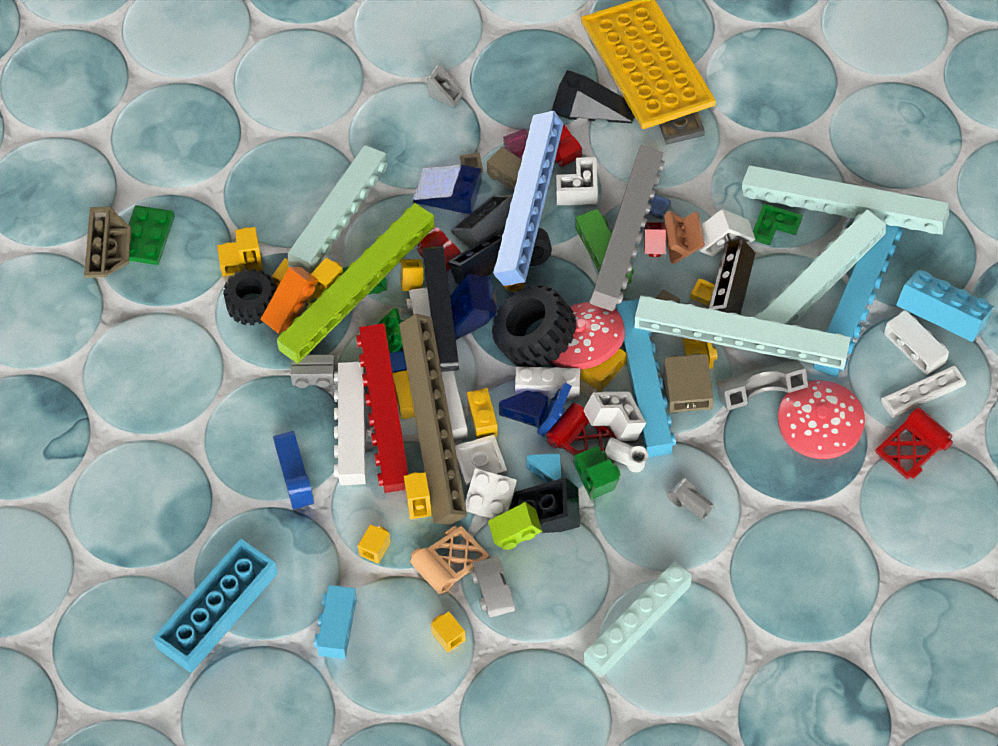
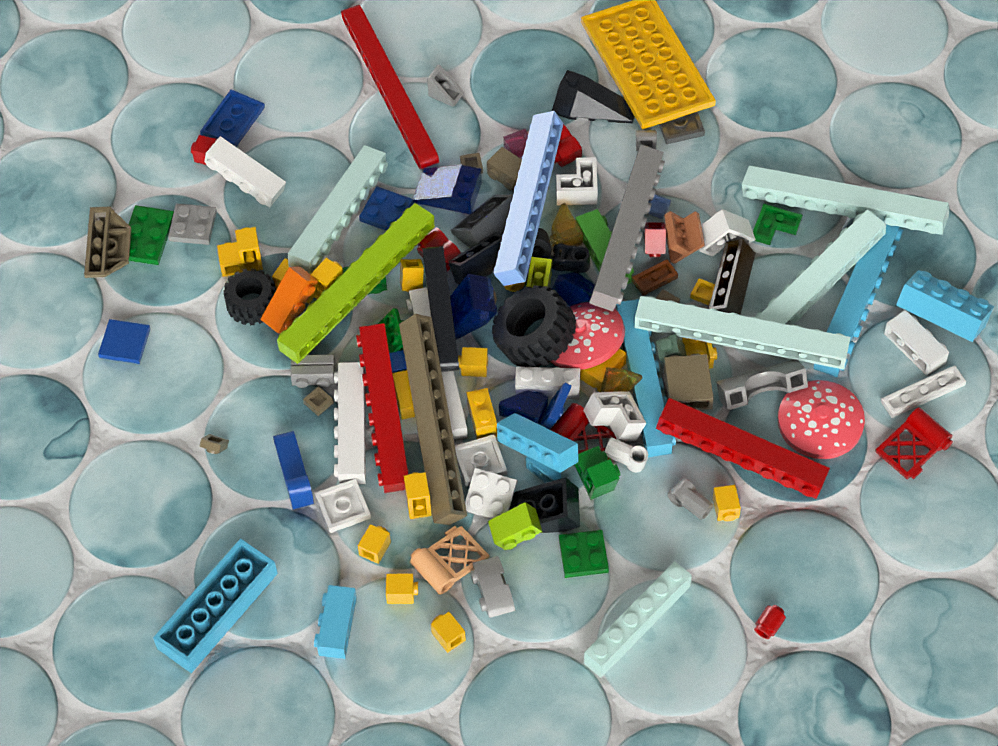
(124, 341): none -> blue tile
(192, 224): none -> light grey plate
(200, 148): none -> red brick
(214, 444): none -> dark tan plate
(233, 117): none -> blue tile
(244, 172): none -> white brick
(318, 401): none -> dark tan plate
(342, 505): none -> white plate
(384, 208): none -> blue plate
(390, 87): none -> red beam
(400, 588): none -> yellow brick
(473, 362): none -> yellow brick
(537, 442): none -> medium azure brick
(539, 272): none -> neon yellow brick
(565, 229): none -> clear yellow slope
(570, 258): none -> black piece
(574, 288): none -> clear blue slope
(583, 553): none -> green plate
(619, 380): none -> clear yellow slope
(646, 138): none -> light grey brick
(654, 277): none -> dark orange plate
(670, 346): none -> sand green brick
(726, 503): none -> yellow brick
(742, 448): none -> red brick
(769, 621): none -> red brick

